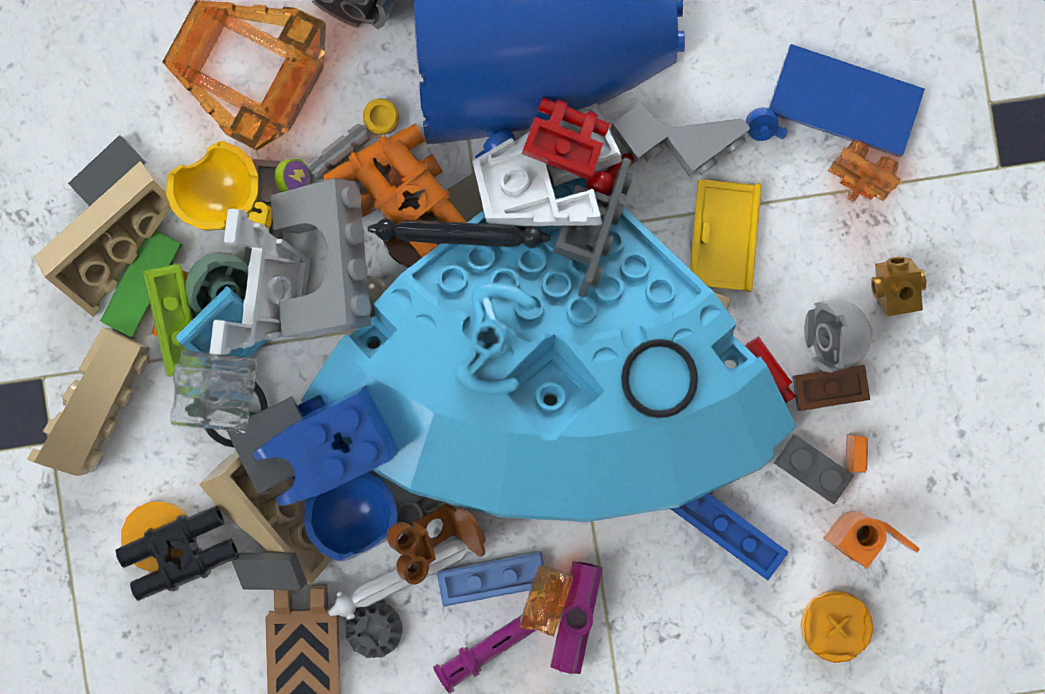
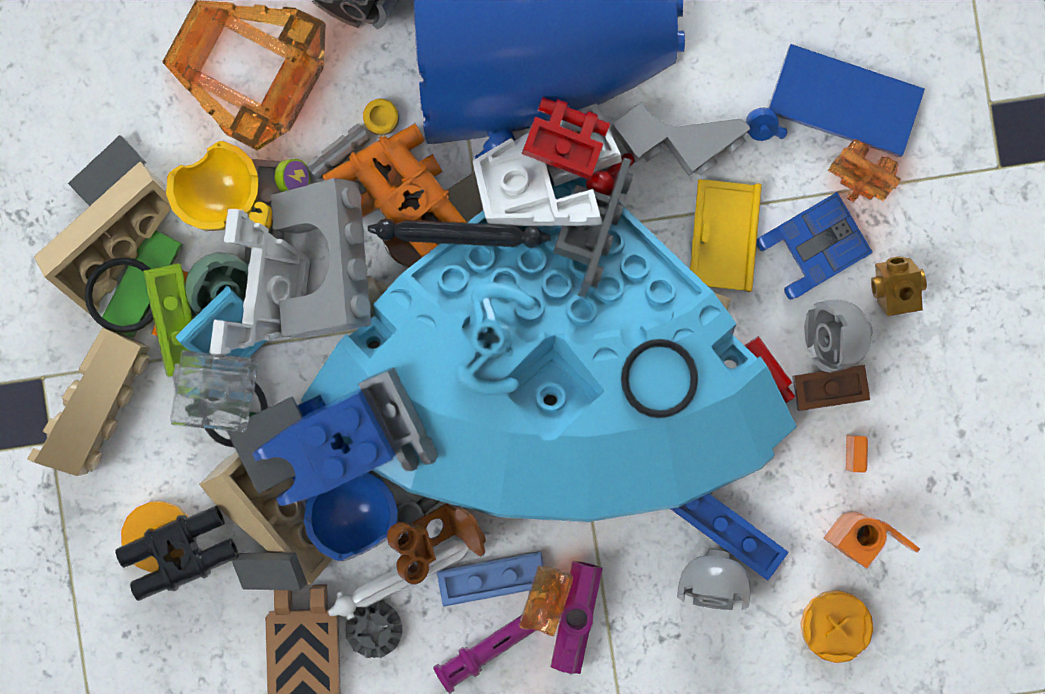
(89, 299): none -> black tyre
(398, 419): none -> dark grey hinge
(715, 582): none -> light grey cylinder
(813, 469): dark grey plate -> none
(821, 241): none -> blue flag

